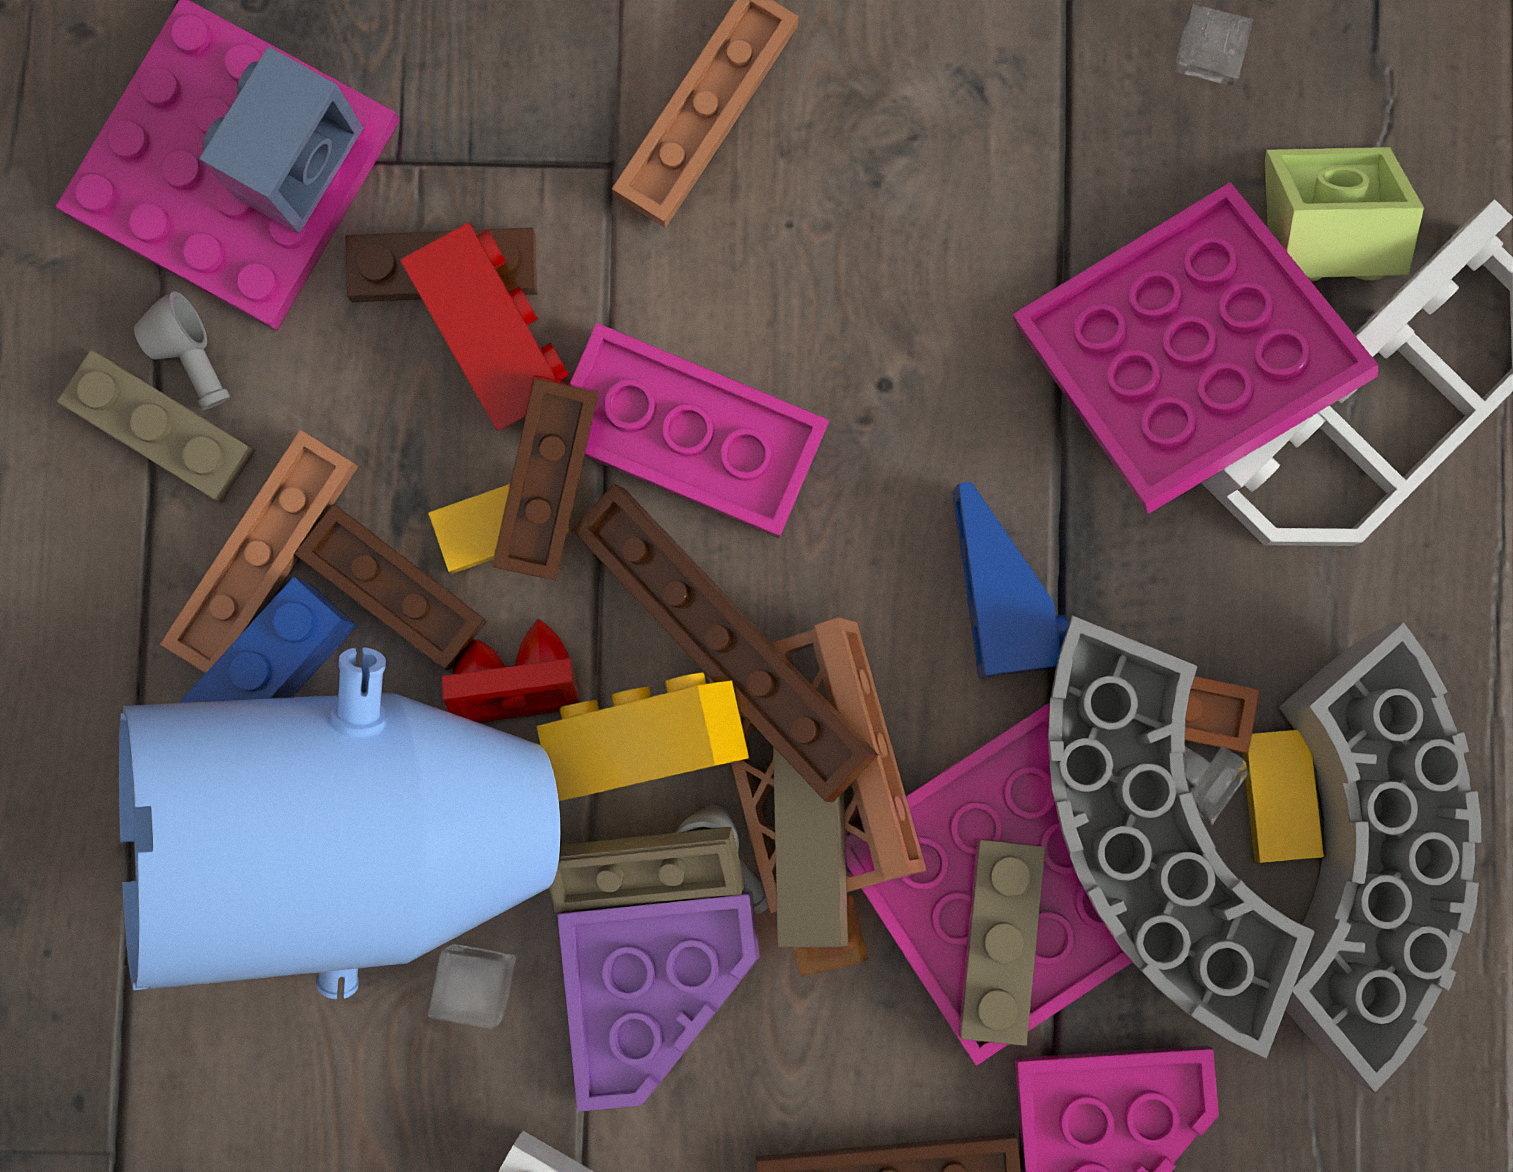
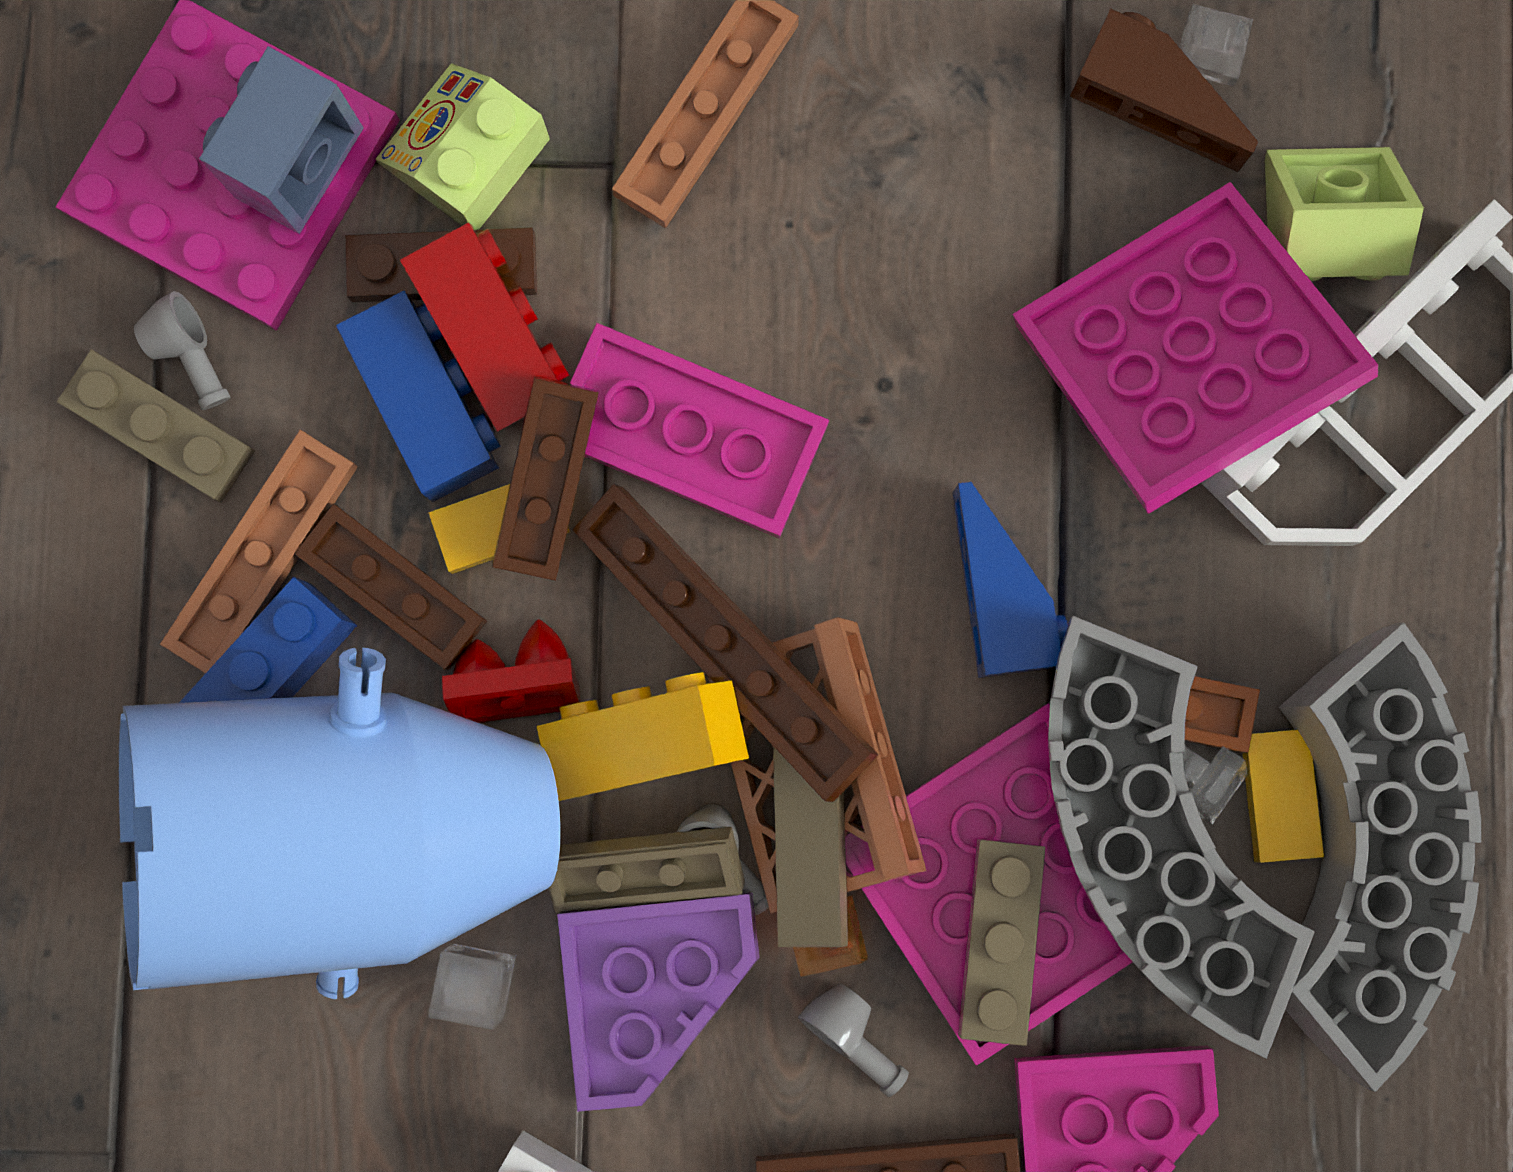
(420, 395): none -> blue brick
(465, 145): none -> yellowish green slope
(840, 1022): none -> light grey bar
(1155, 86): none -> reddish brown slope

